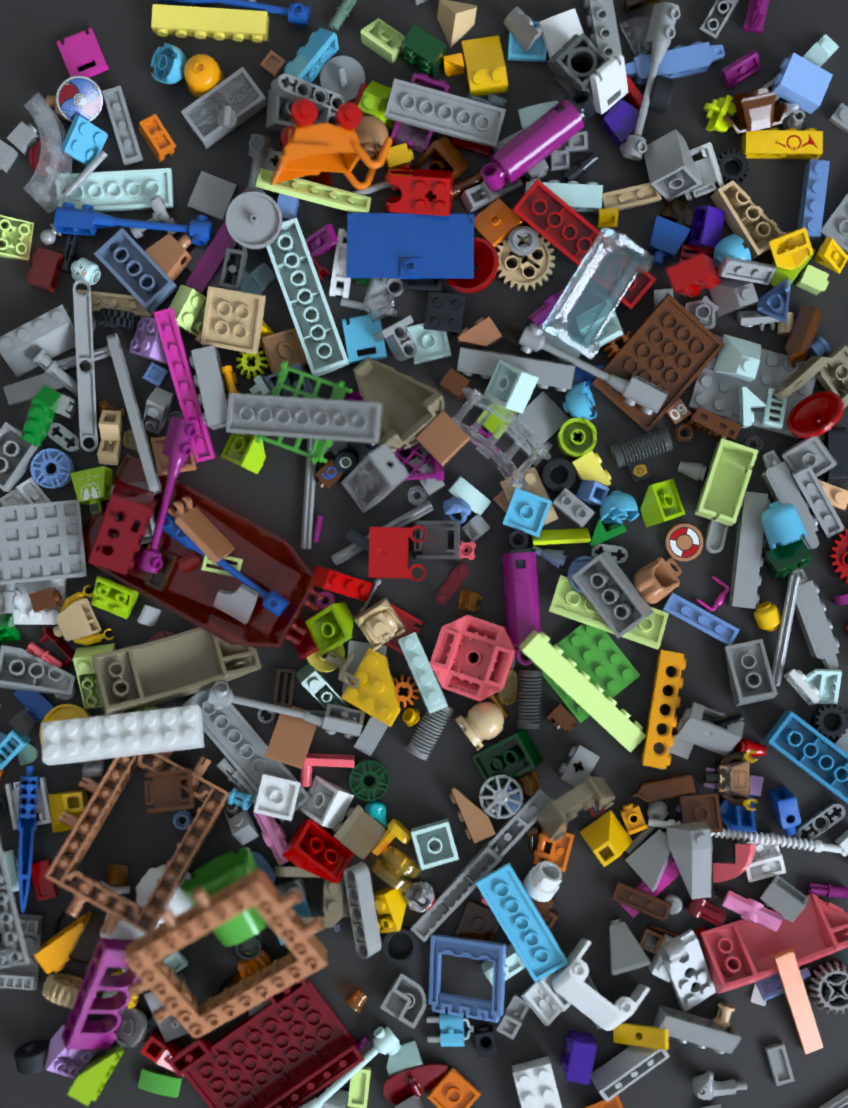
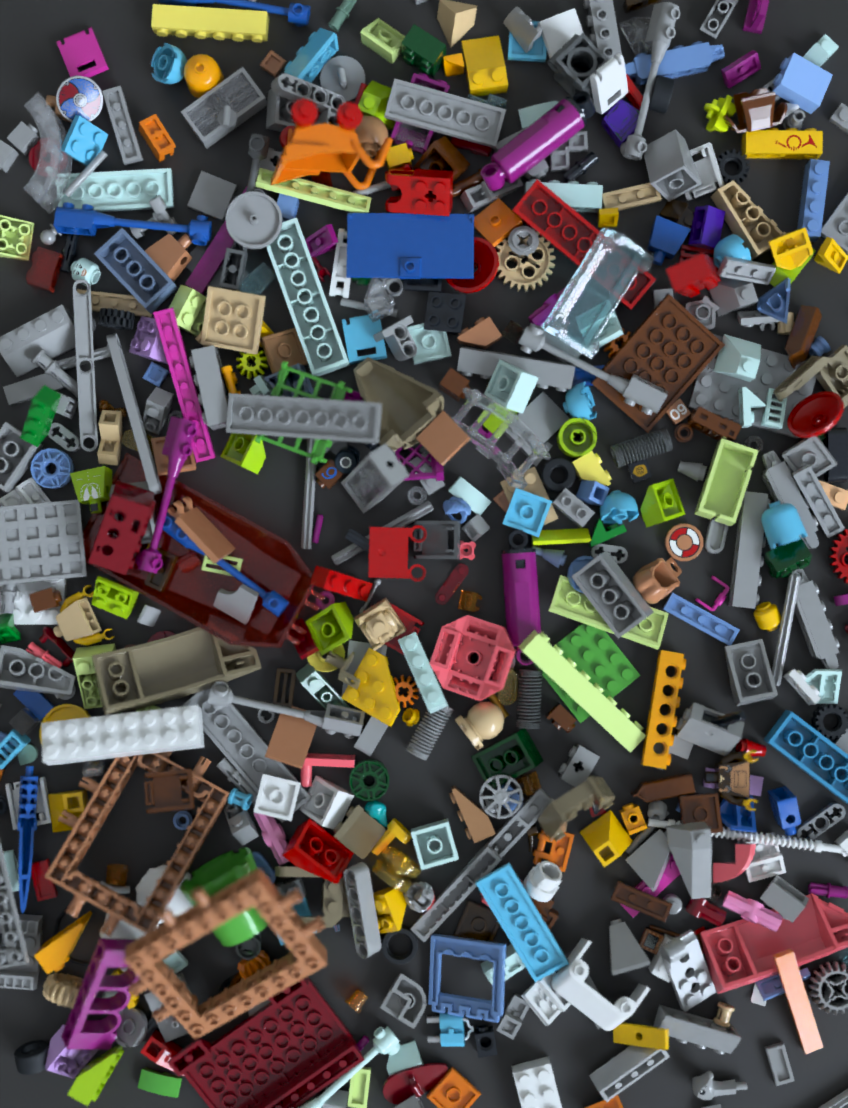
(578, 1057): dark purple brick -> none
(813, 280): yellowish green brick -> none

